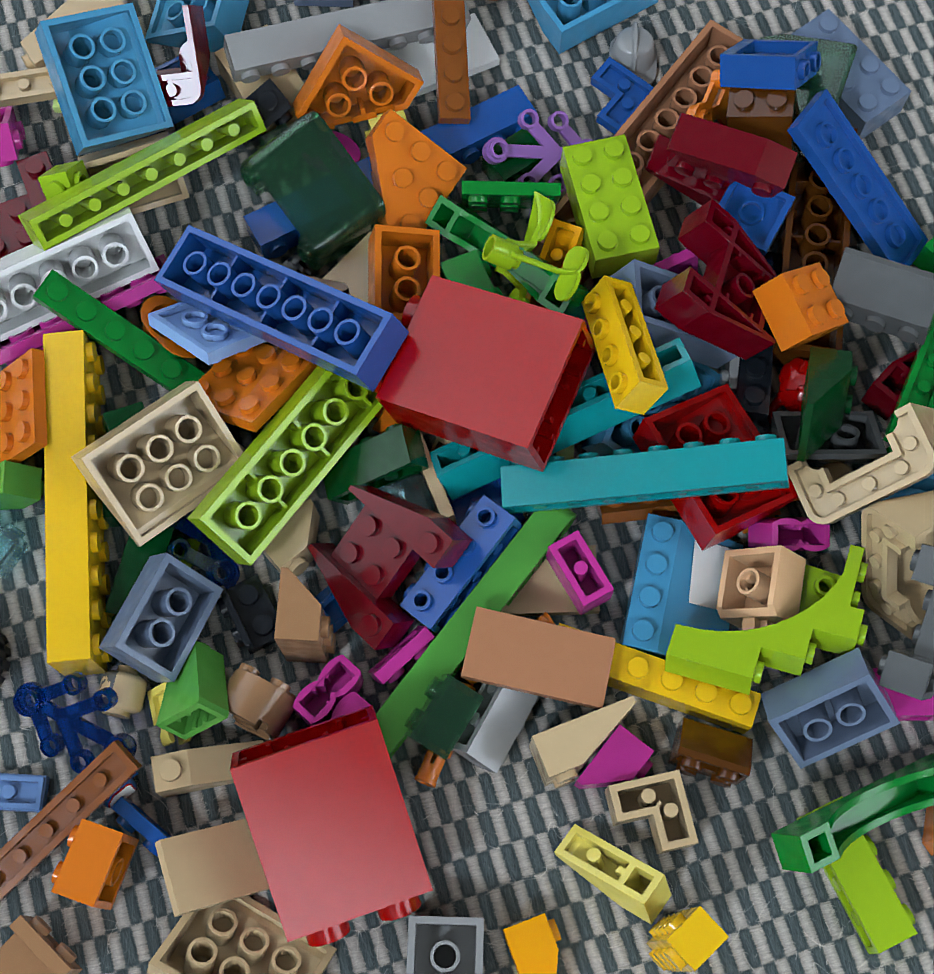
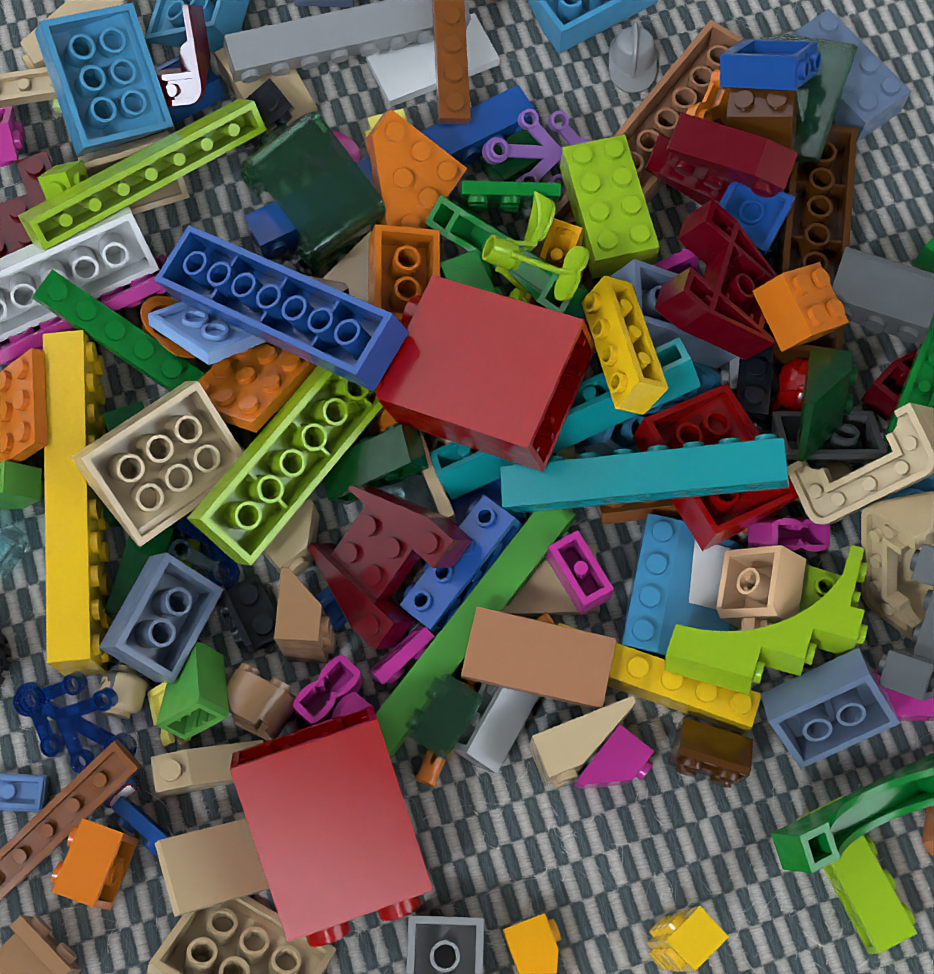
(356, 81): orange brick -> none
(615, 873): light yellow slope -> none
(625, 92): blue plate -> none
(659, 800): tan brick -> none
(856, 181): blue plate -> none

